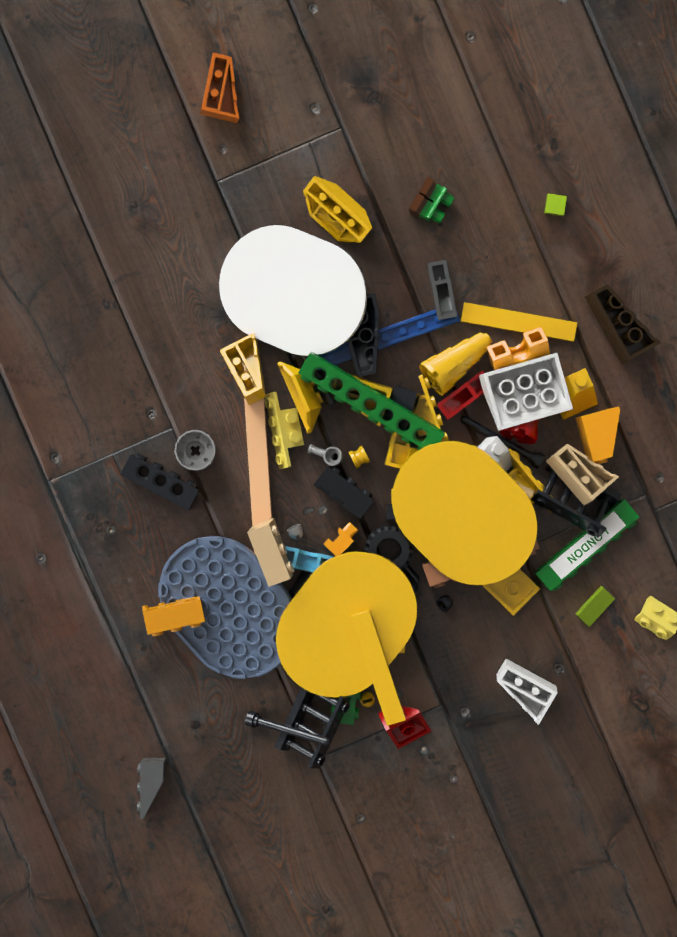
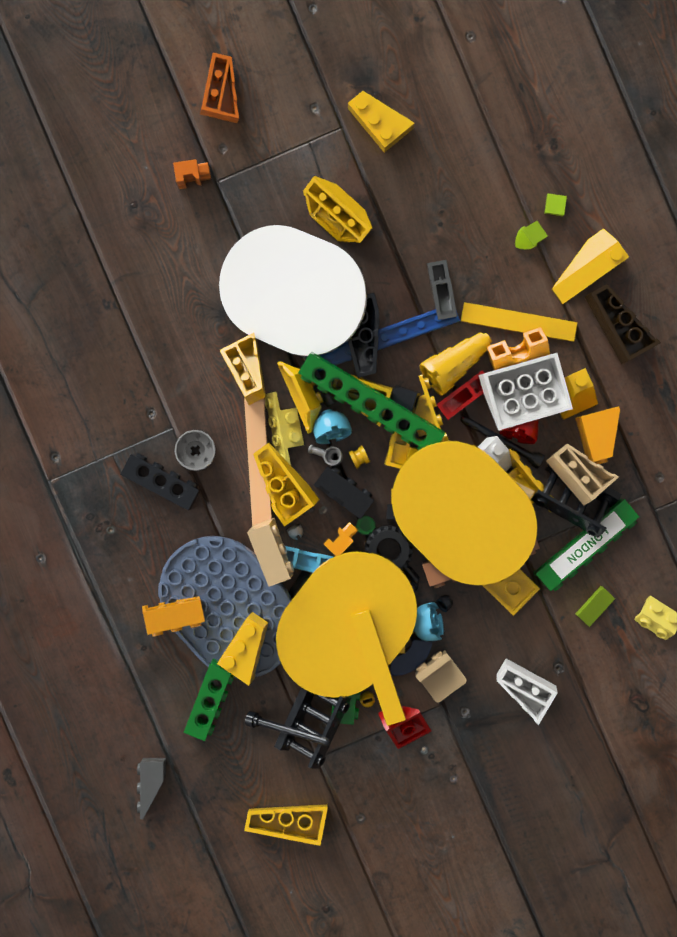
(191, 171): none -> orange hips
(202, 728): none -> green brick
(245, 648): none -> yellow wedge
(286, 488): none -> yellow wedge
(291, 823): none -> yellow wedge
(331, 426): none -> medium azure cylinder
(365, 525): none -> green tile
(379, 120): none -> yellow wedge
(411, 658): none -> dark blue tile
(428, 200): green hips -> none
(429, 624): none -> medium azure cylinder
(440, 676): none -> tan bracket
(529, 236): none -> lime tile
(593, 261): none -> yellow wedge

